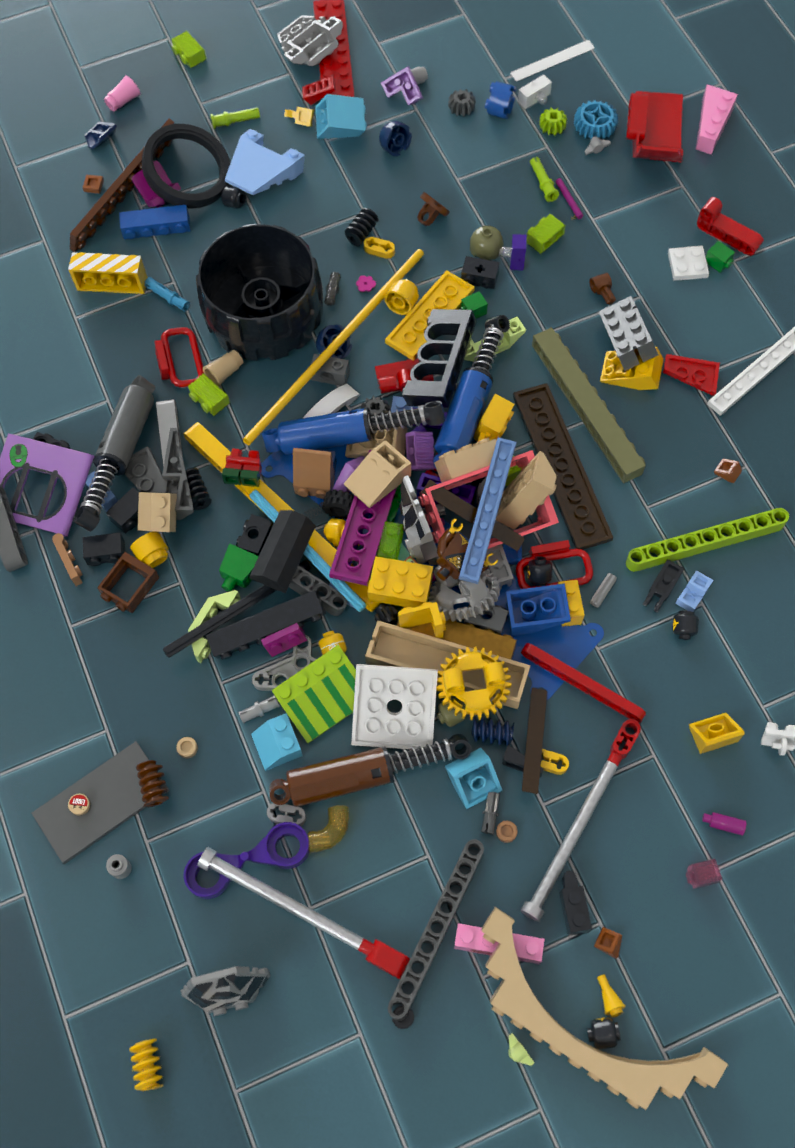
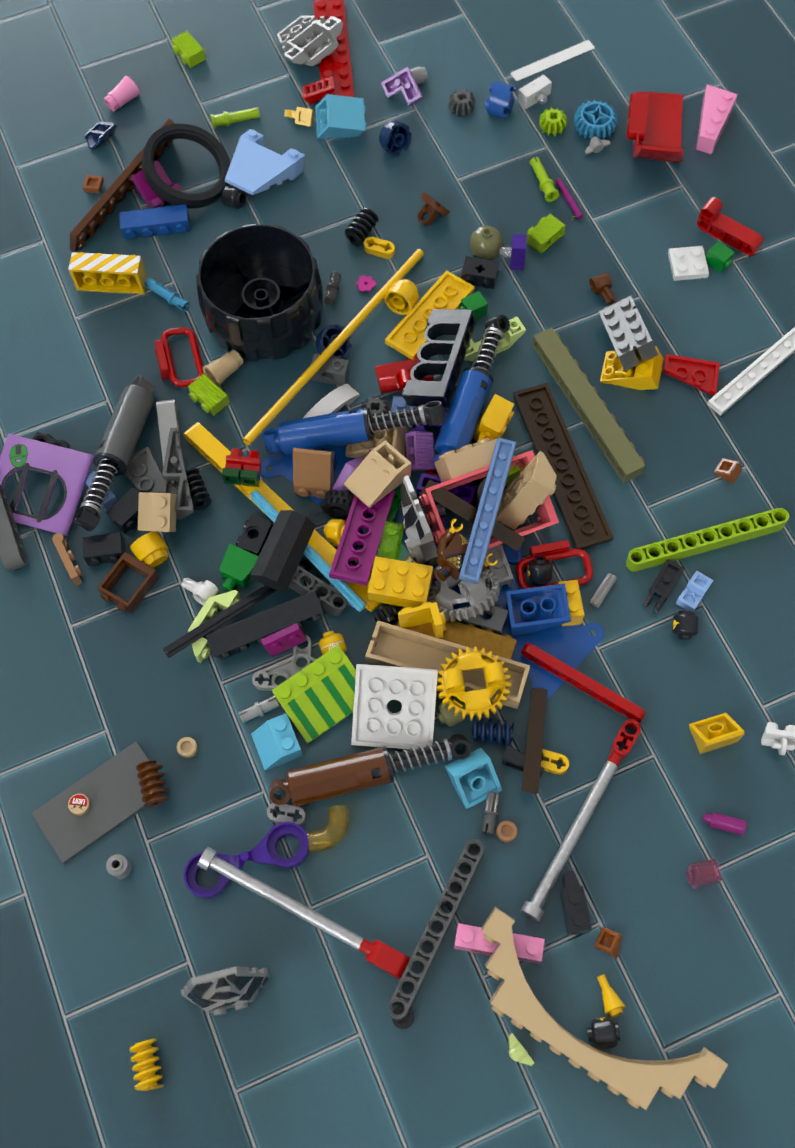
(200, 590): none -> white axle

